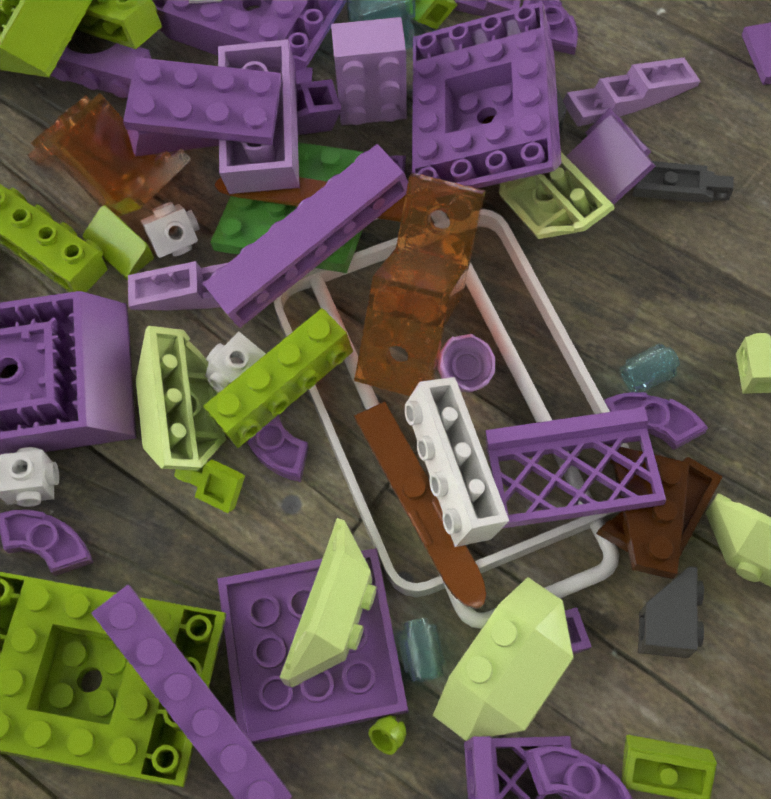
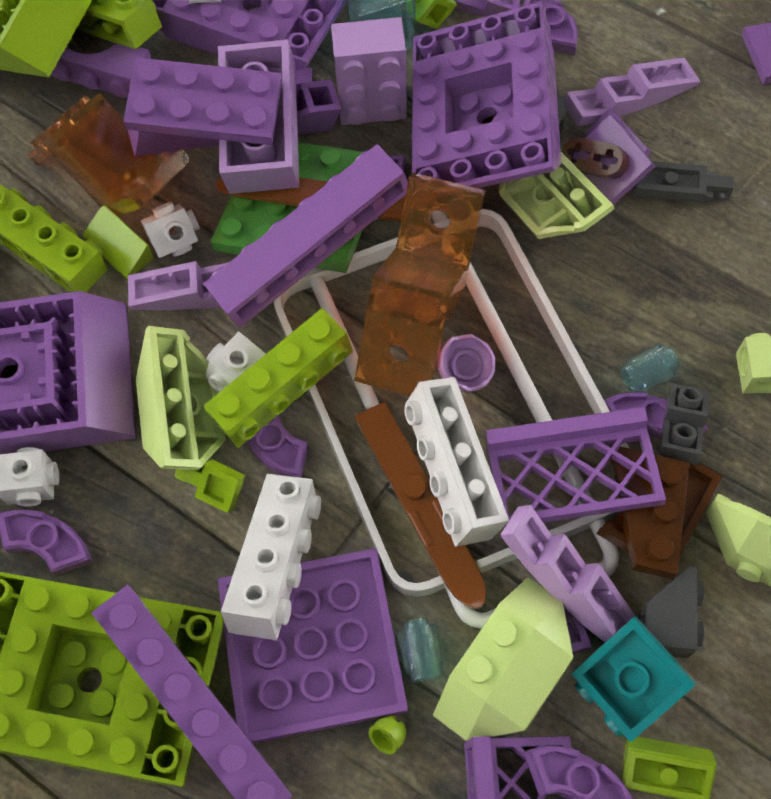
(271, 557): none -> white brick
(332, 610): yellowish green wedge -> none
(563, 573): none -> lavender slope
(596, 150): none -> reddish brown beam
(632, 680): none -> teal plate
(684, 423): none -> dark grey slope

